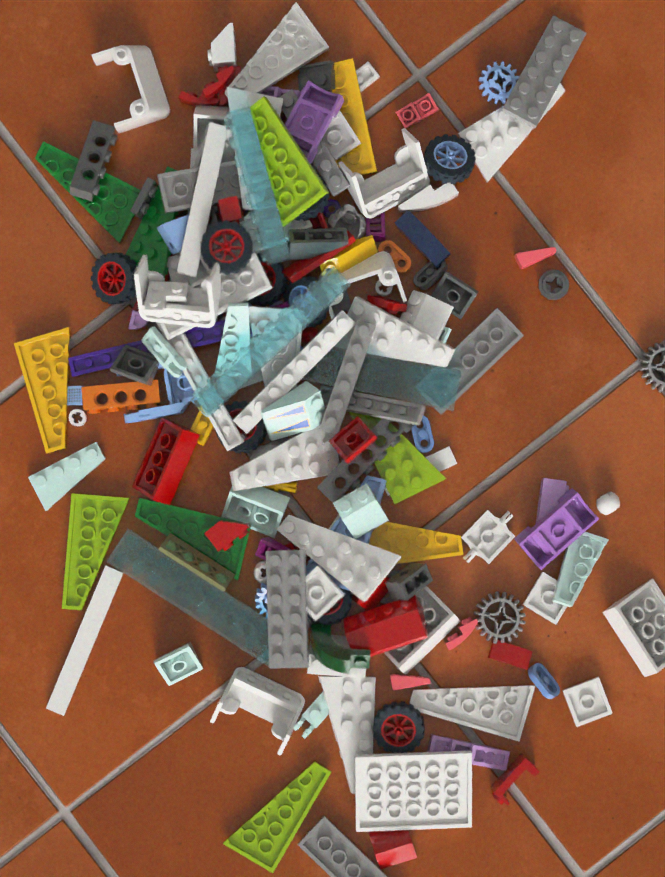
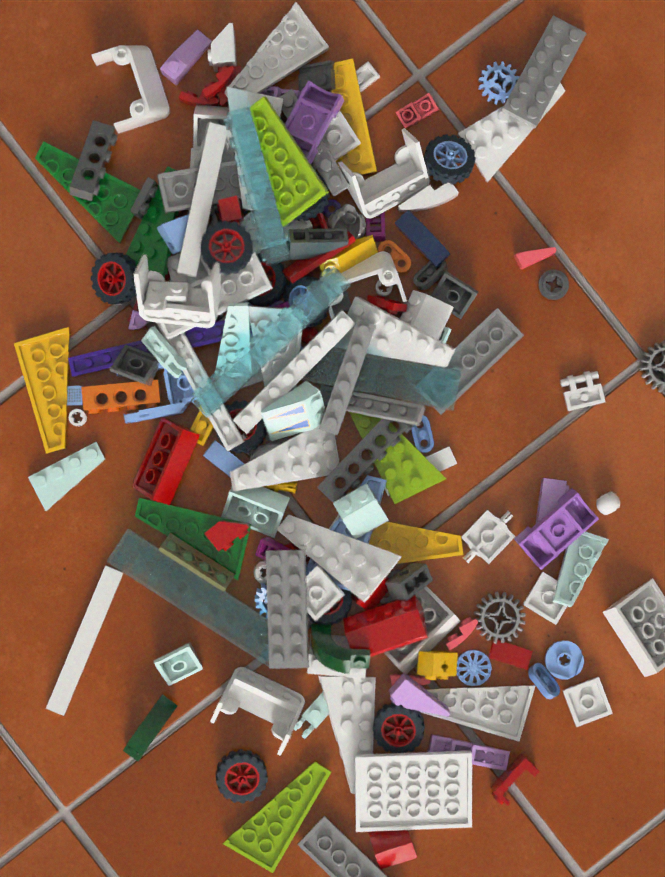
(90, 532): lime wing -> none
(150, 727): none -> dark green arch
(185, 57): none -> lavender slope
(222, 458): none -> light blue slope
(236, 759): none -> black wheel
(352, 439): red slope -> none
(415, 697): none -> lavender slope
(437, 664): none -> yellow brick
(473, 667): none -> light blue wheel
(569, 669): none -> light blue plate
(584, 396): none -> white plate

